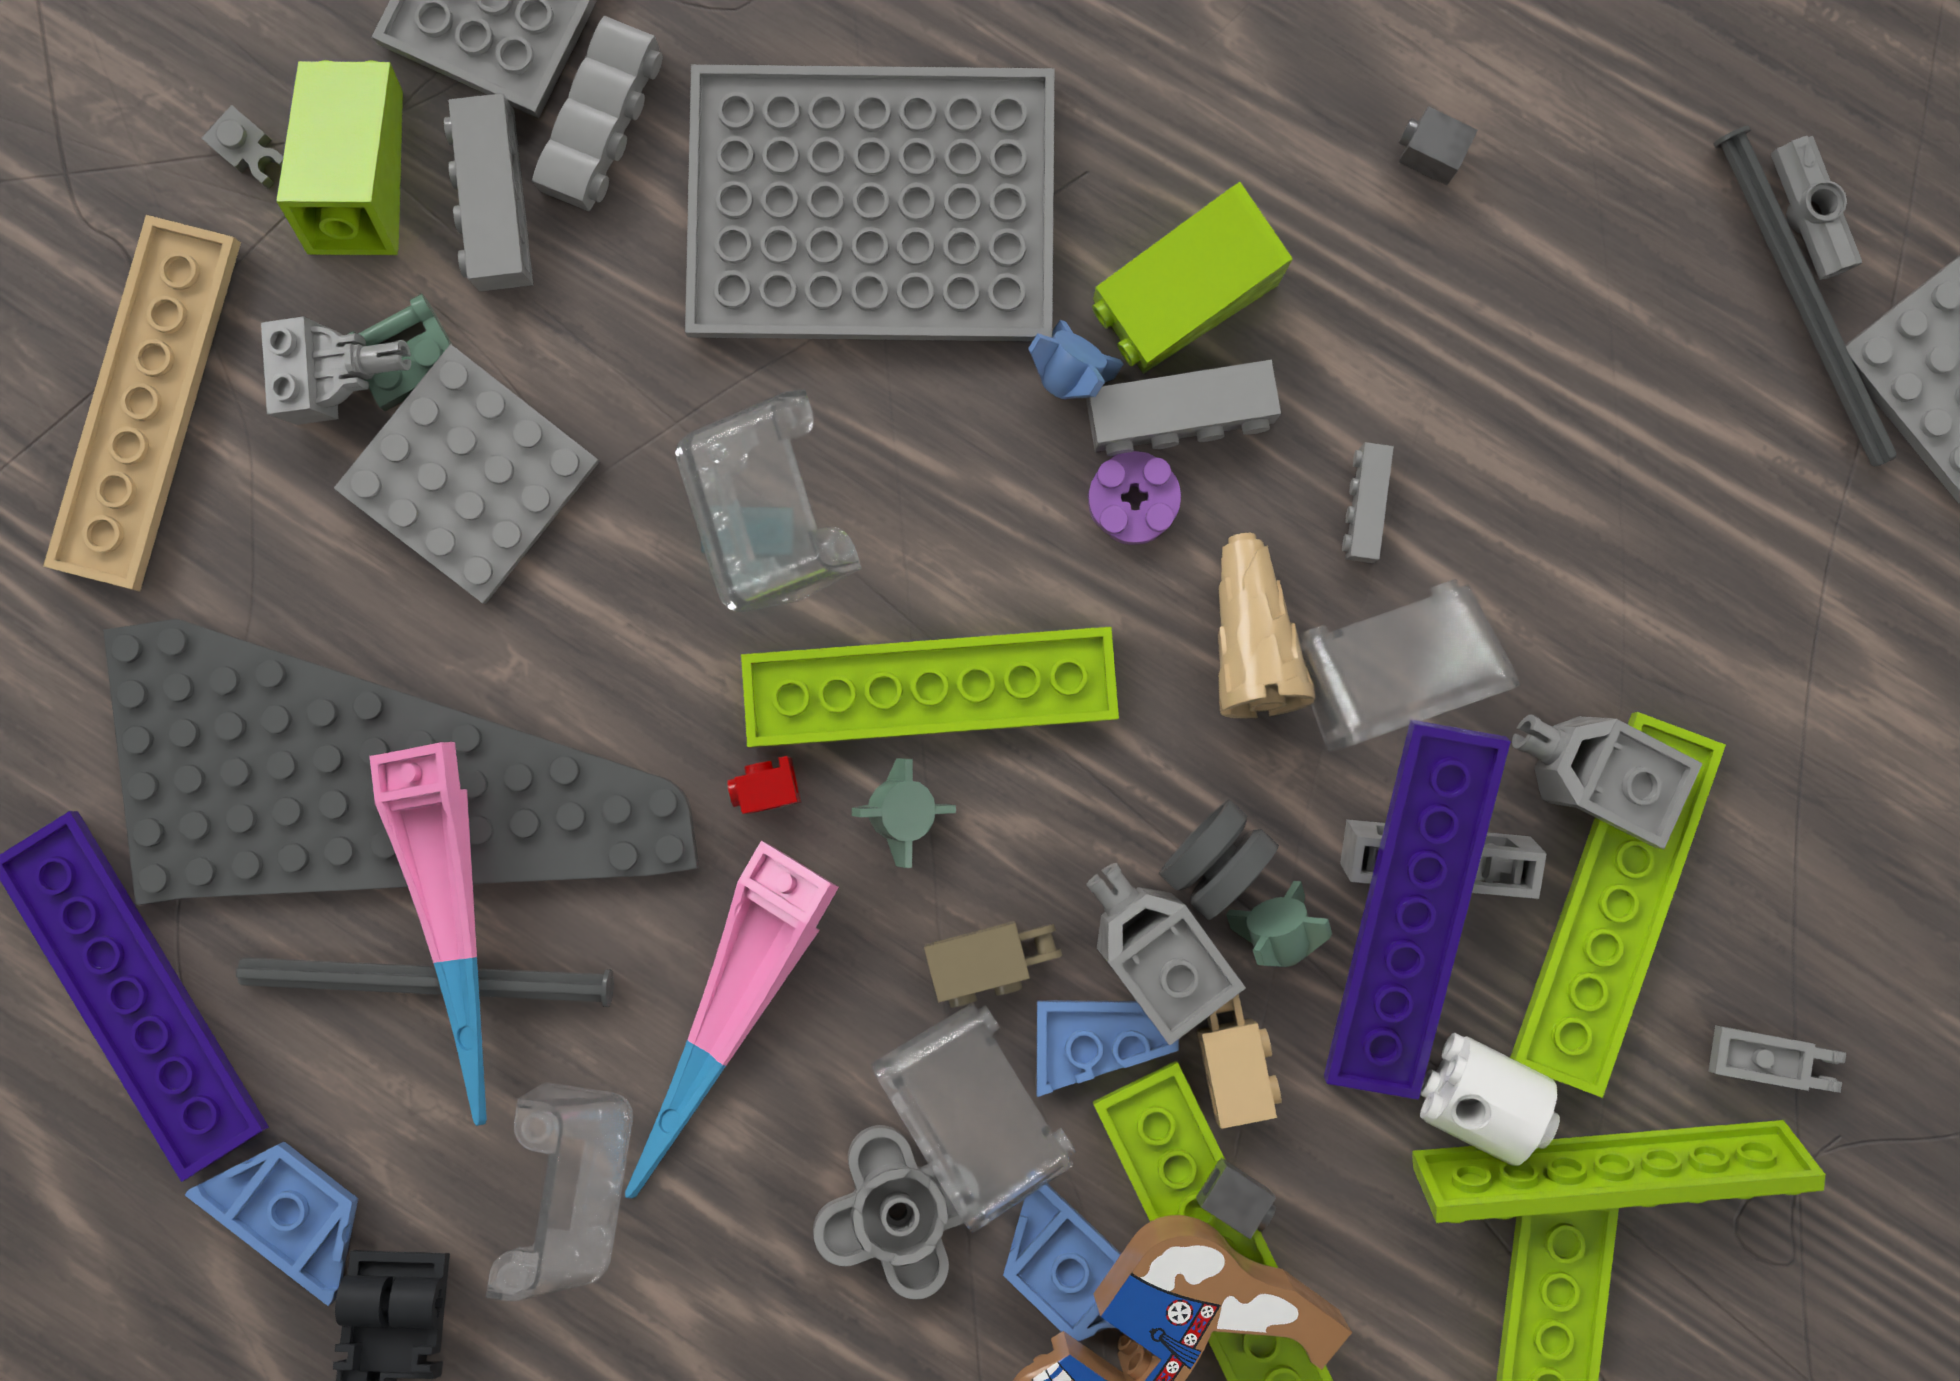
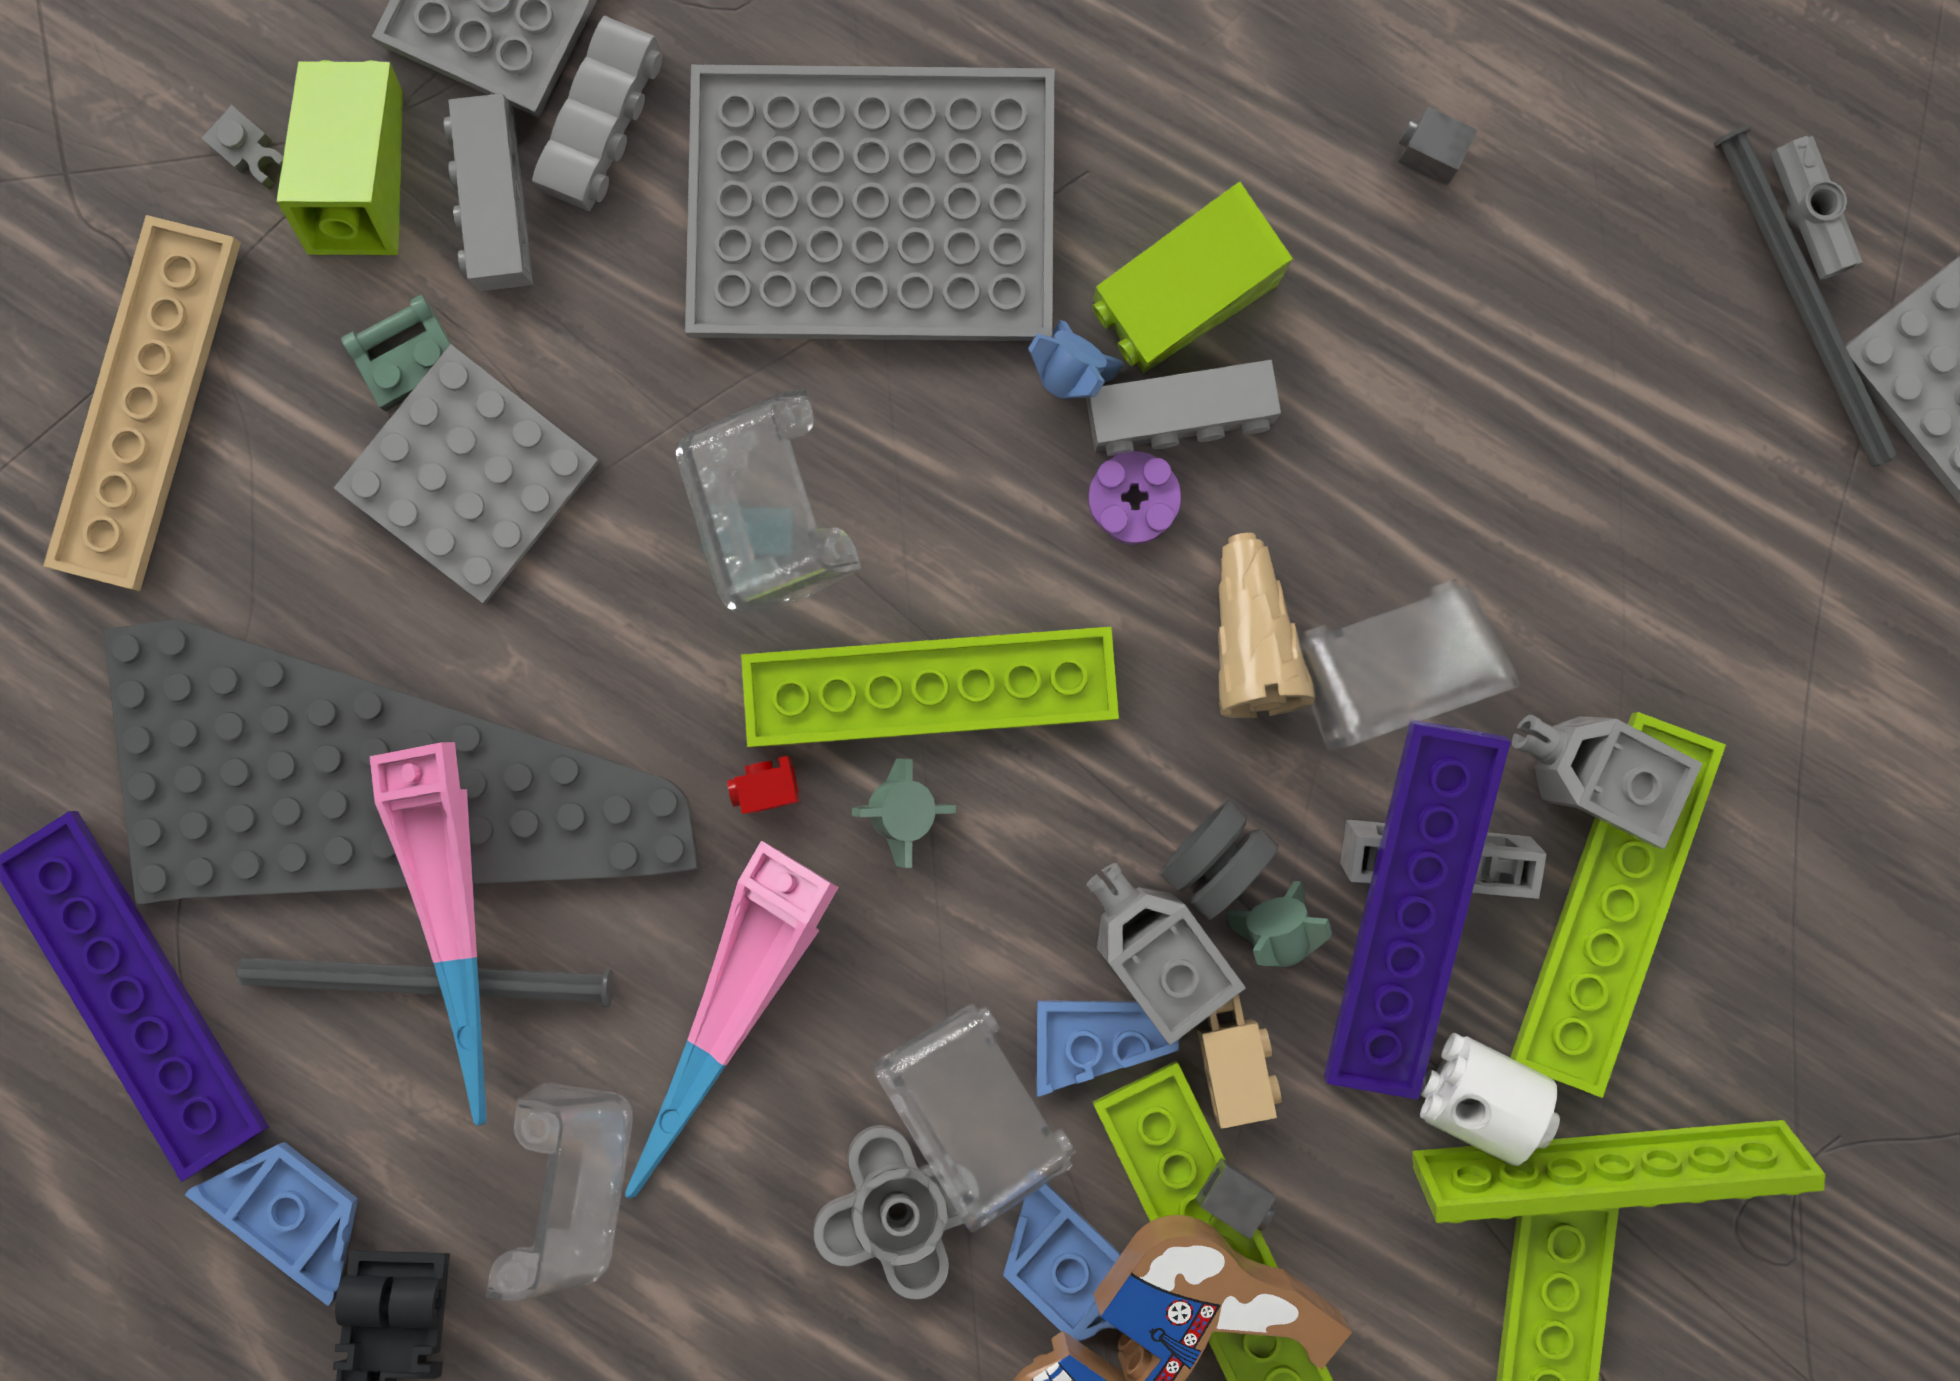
(317, 368): light grey brick -> none
(986, 961): dark tan brick -> none
(1369, 502): light grey piece -> none
(1771, 1059): light grey hinge -> none

